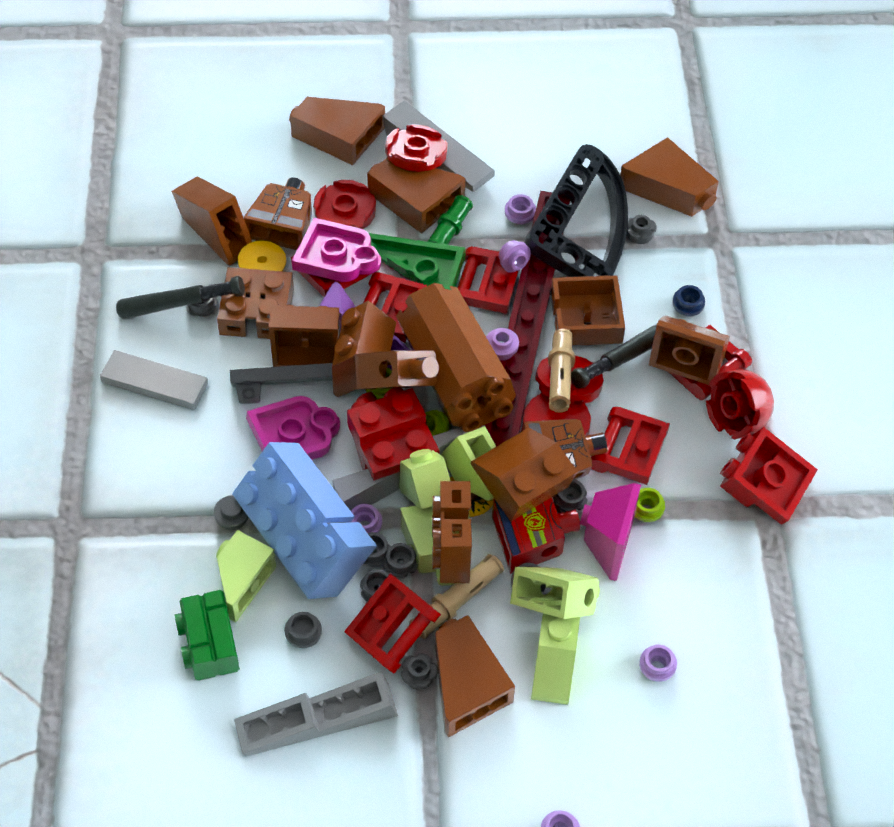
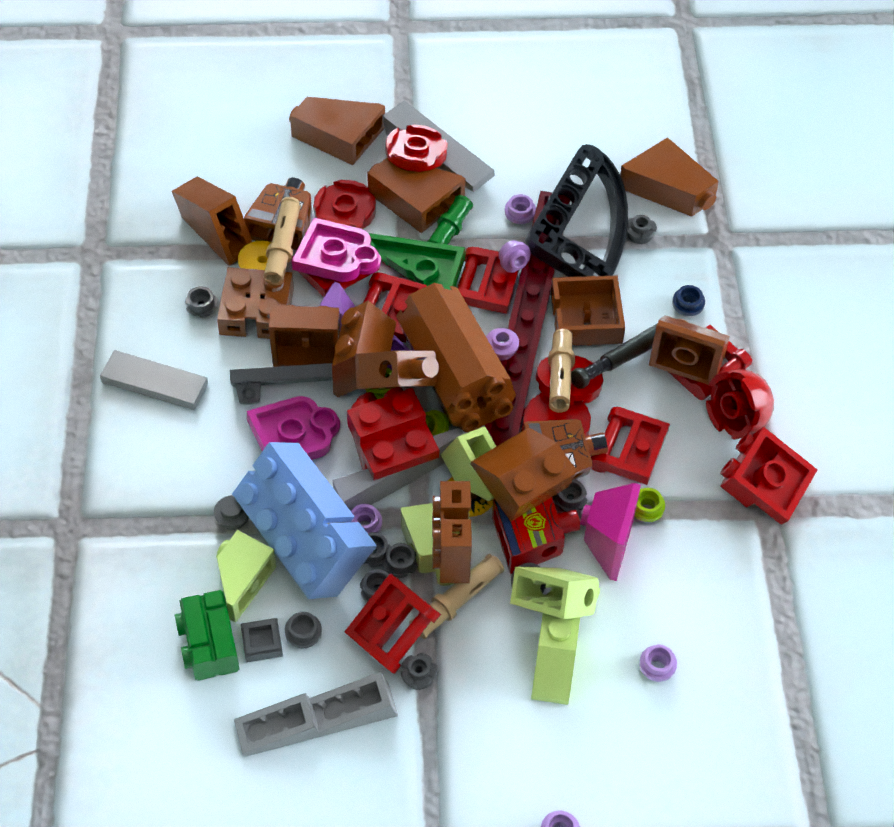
(170, 299): pearl dark grey piece -> none
(261, 640): none -> dark grey tile
(280, 250): none -> tan pin
(422, 476): yellowish green slope -> none
(468, 676): dark orange slope -> none

